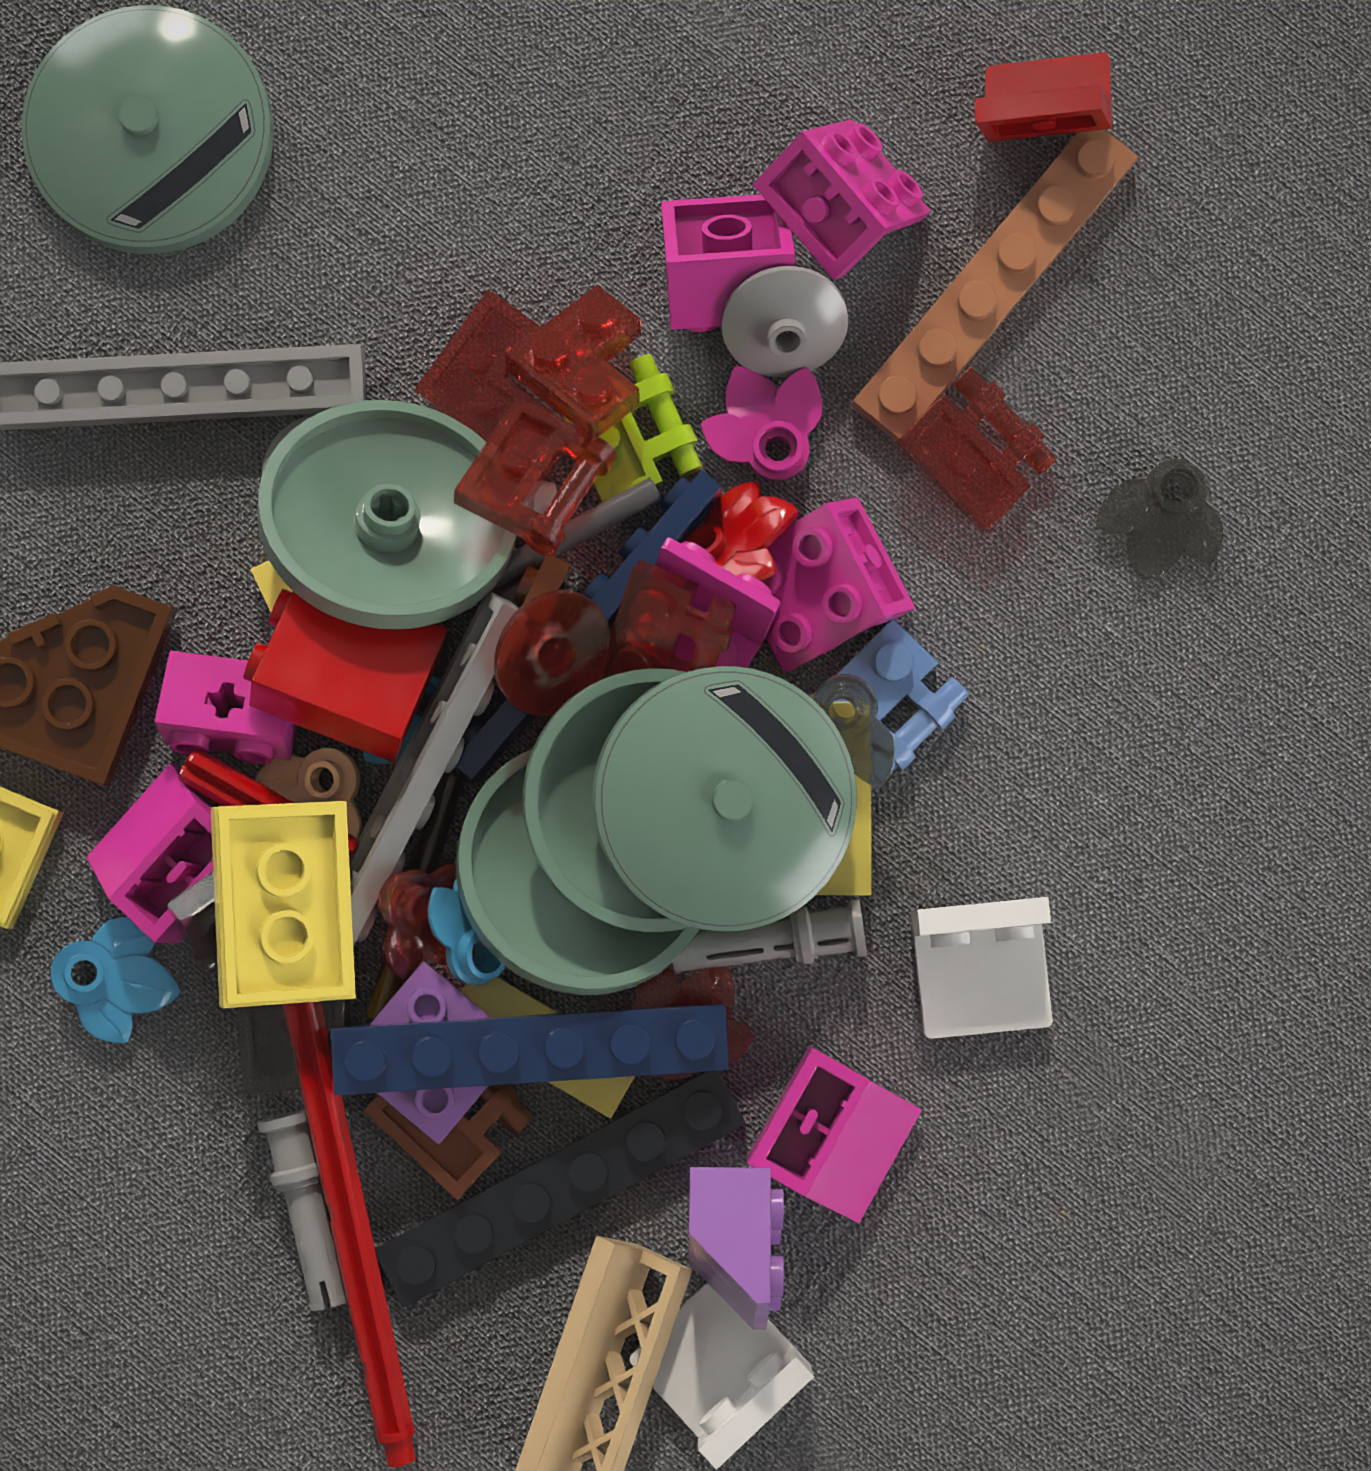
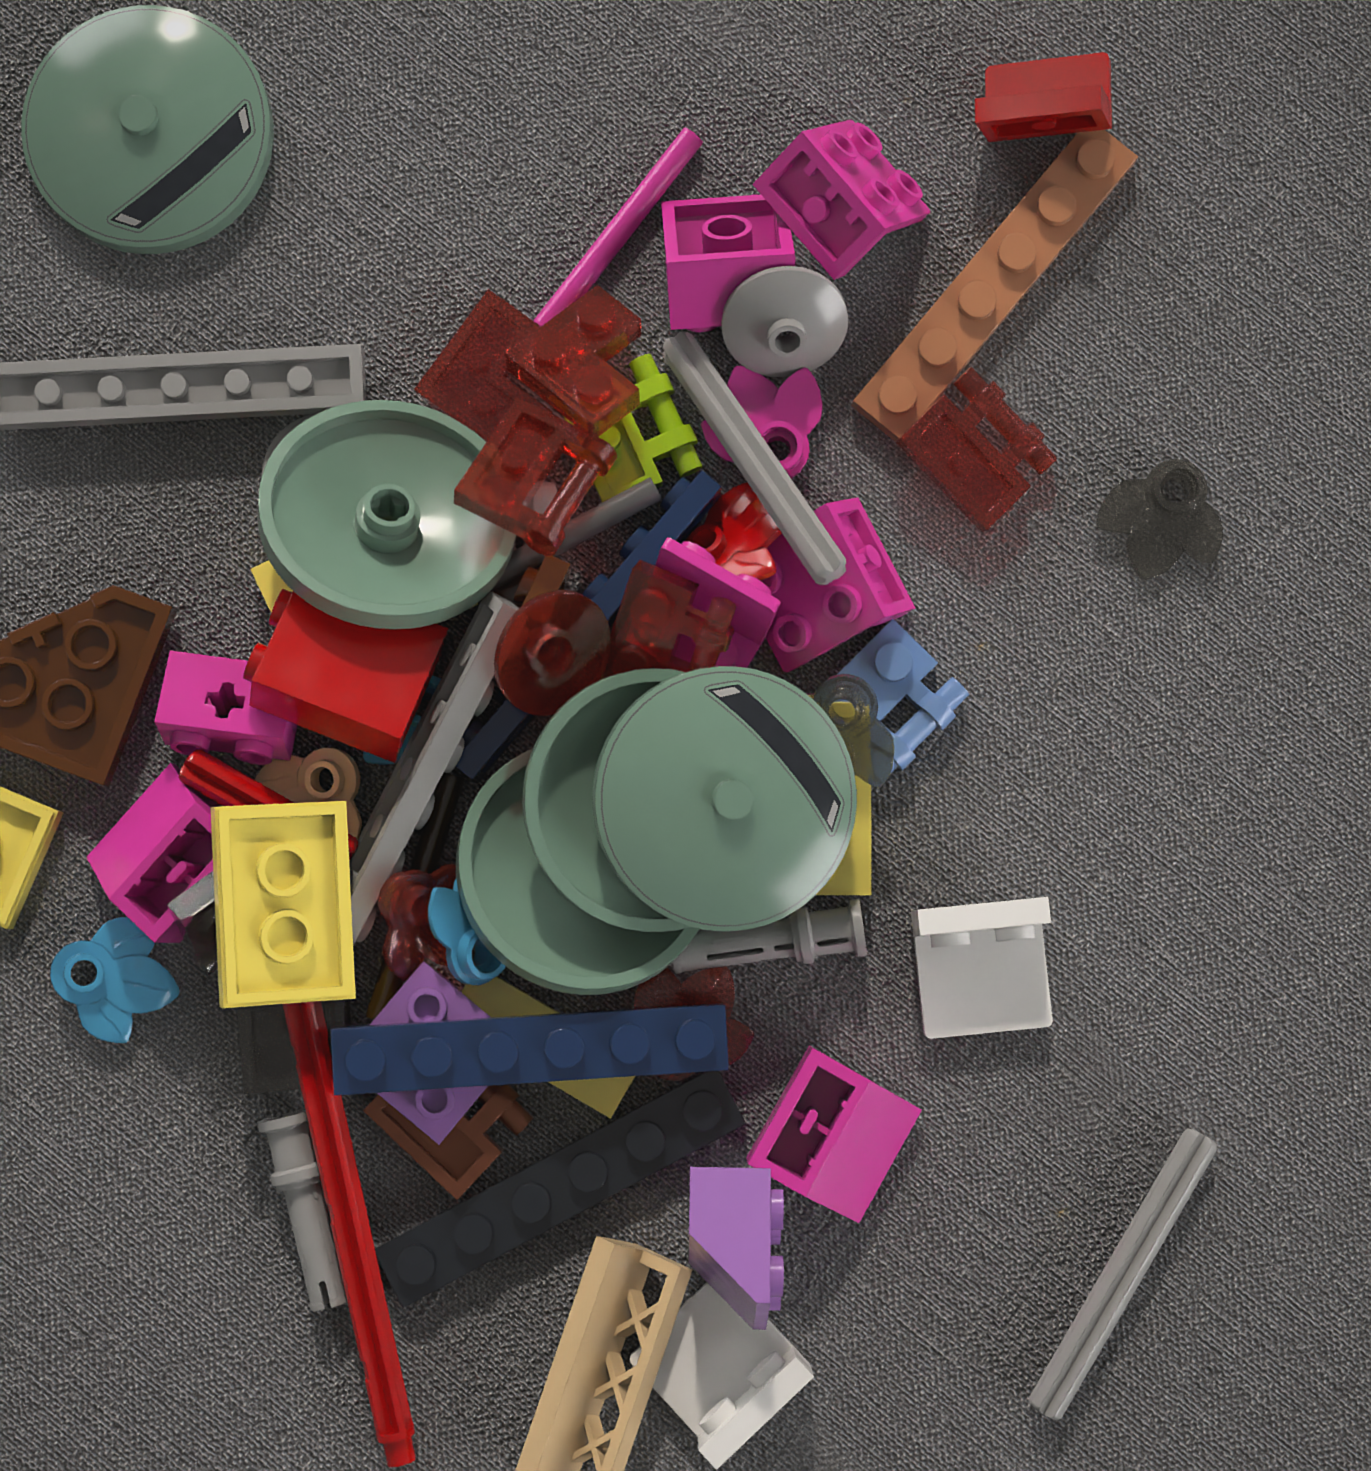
(623, 224): none -> dark pink bar
(754, 459): none -> light grey axle
(1122, 1274): none -> light grey axle

